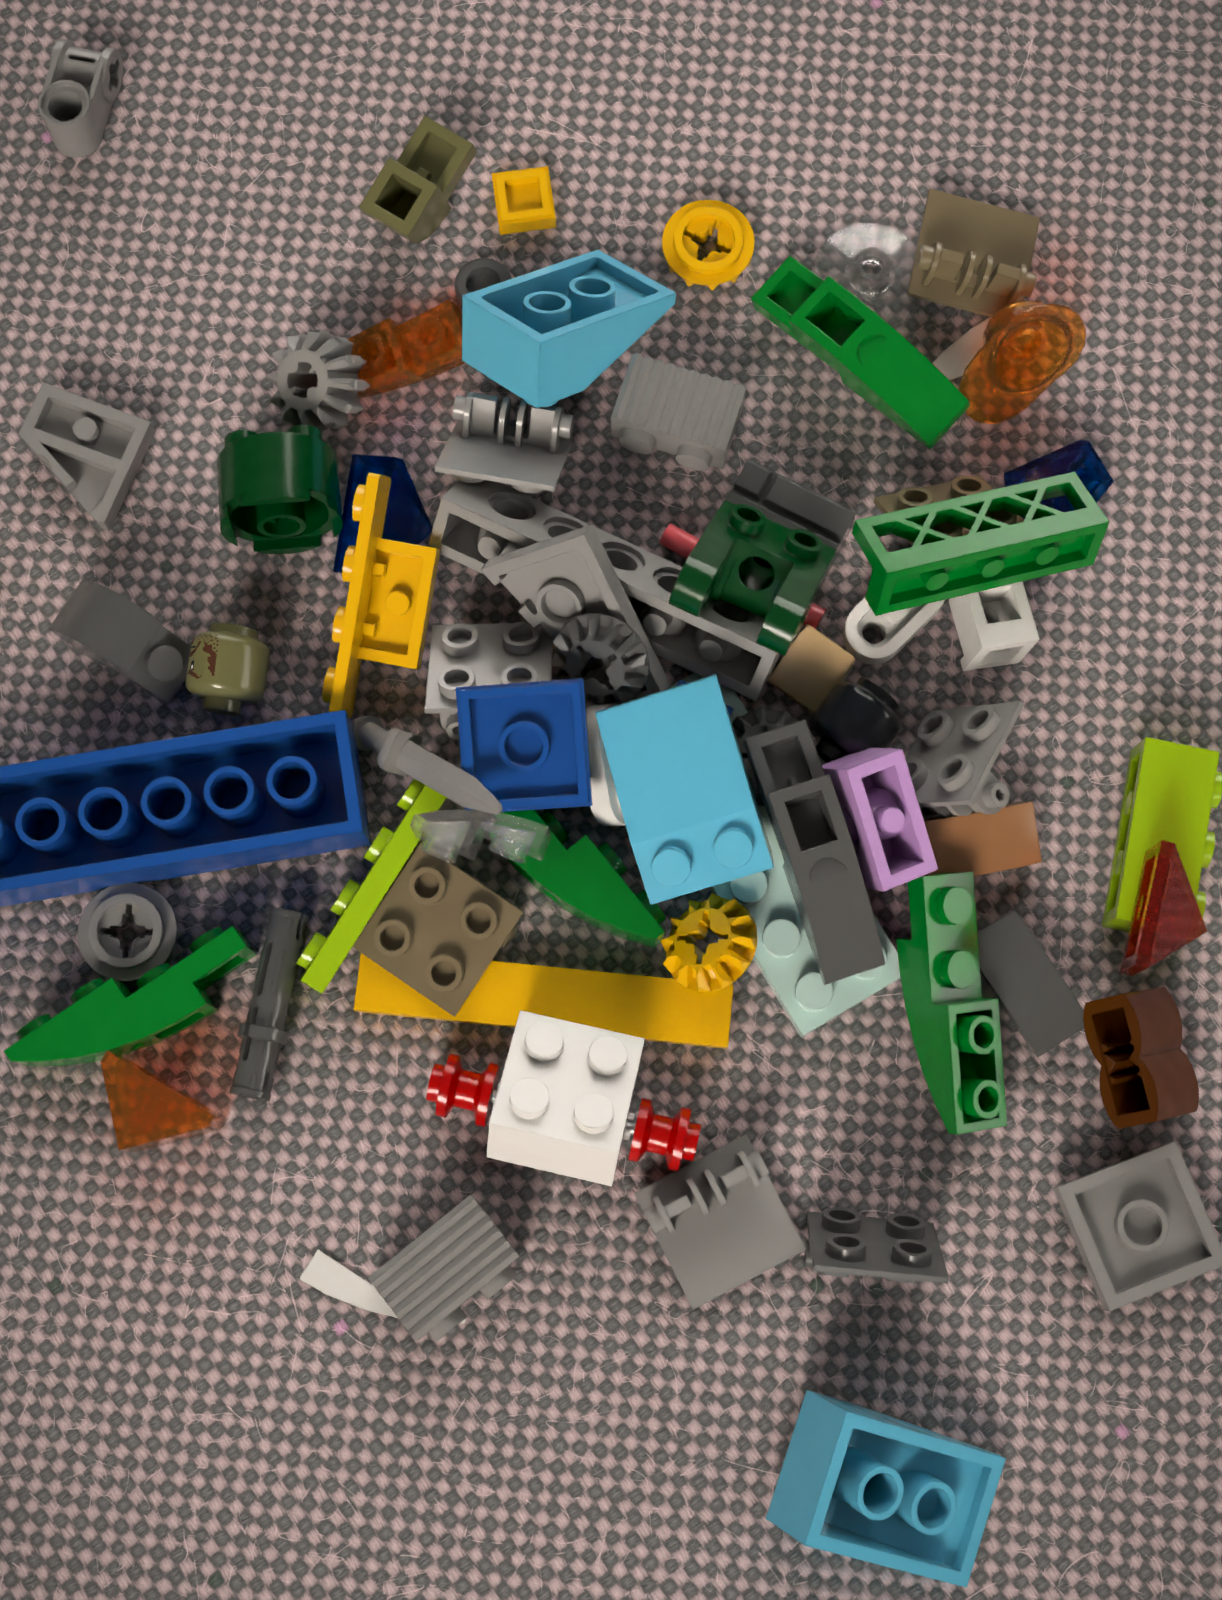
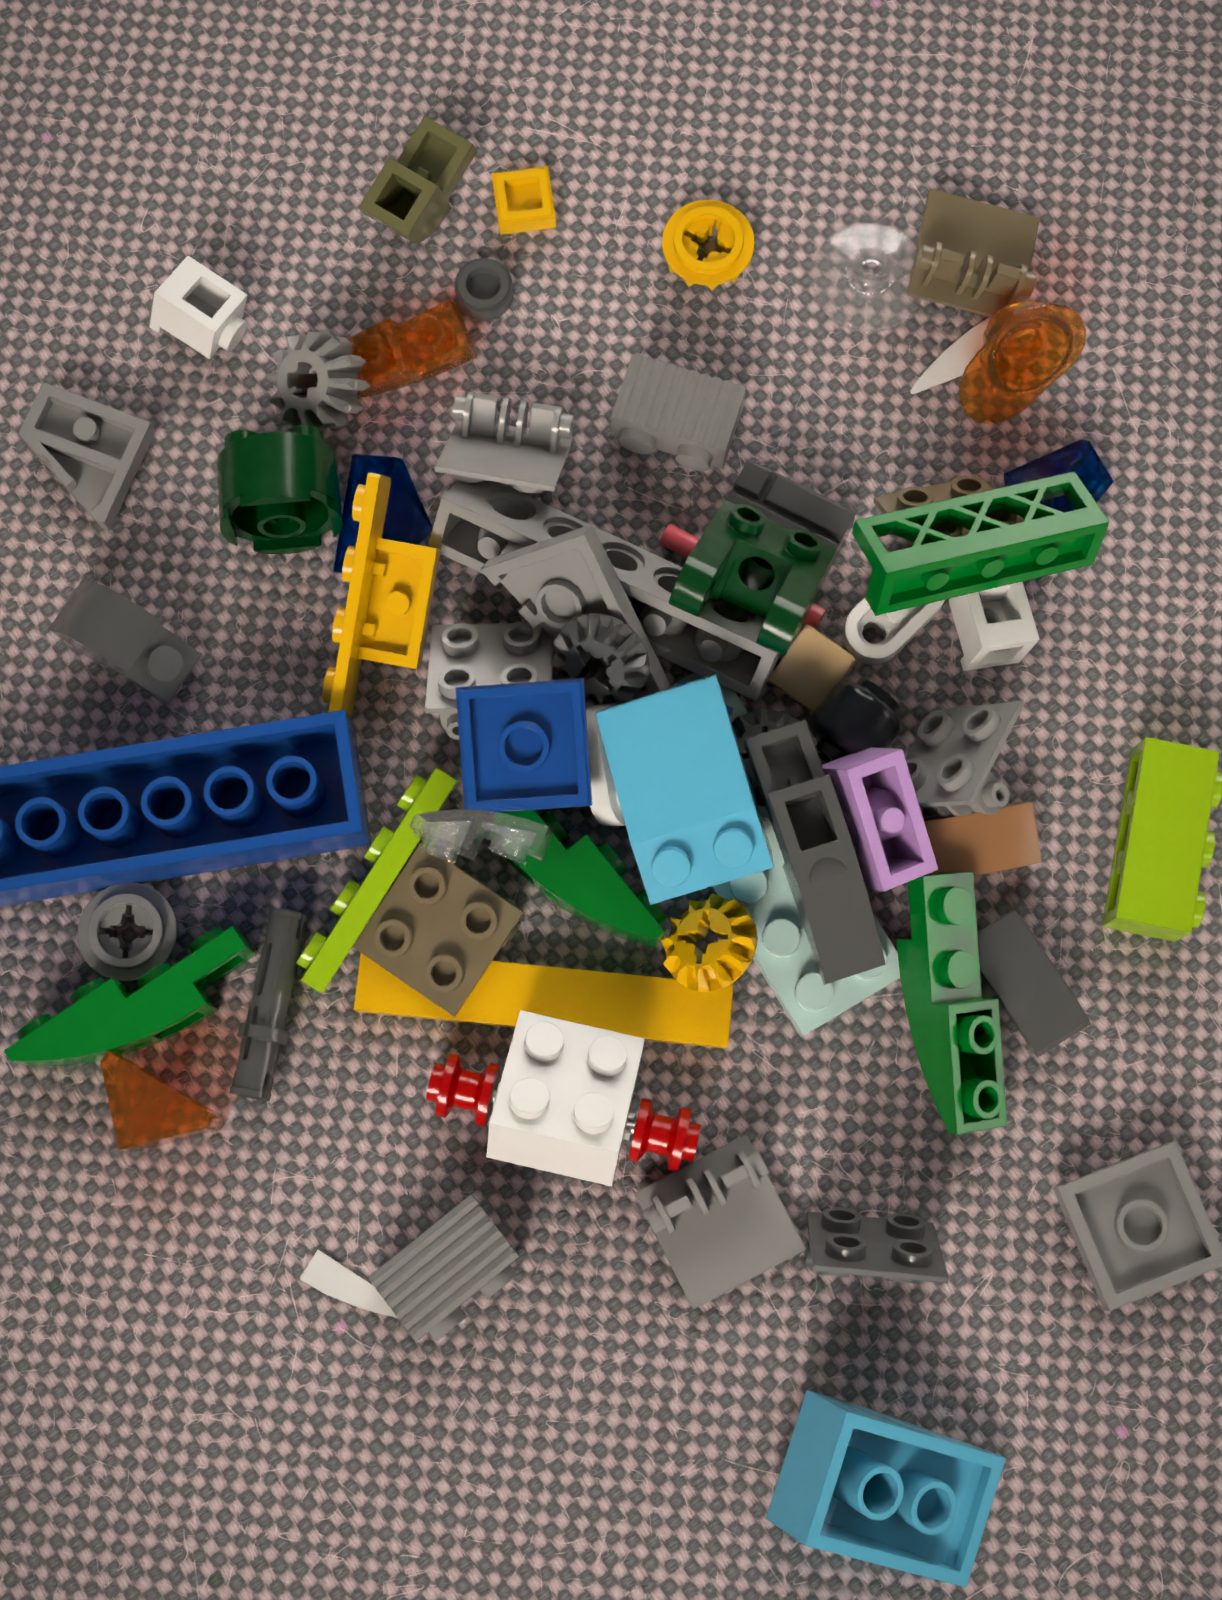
(83, 87): light grey piece -> none
(199, 309): none -> white brick
(227, 668): olive head -> none
(403, 755): light grey sword -> none
(559, 325): medium azure slope -> none
(862, 349): green slope -> none
(1140, 1057): reddish brown brick -> none
(1163, 911): clear red slope -> none

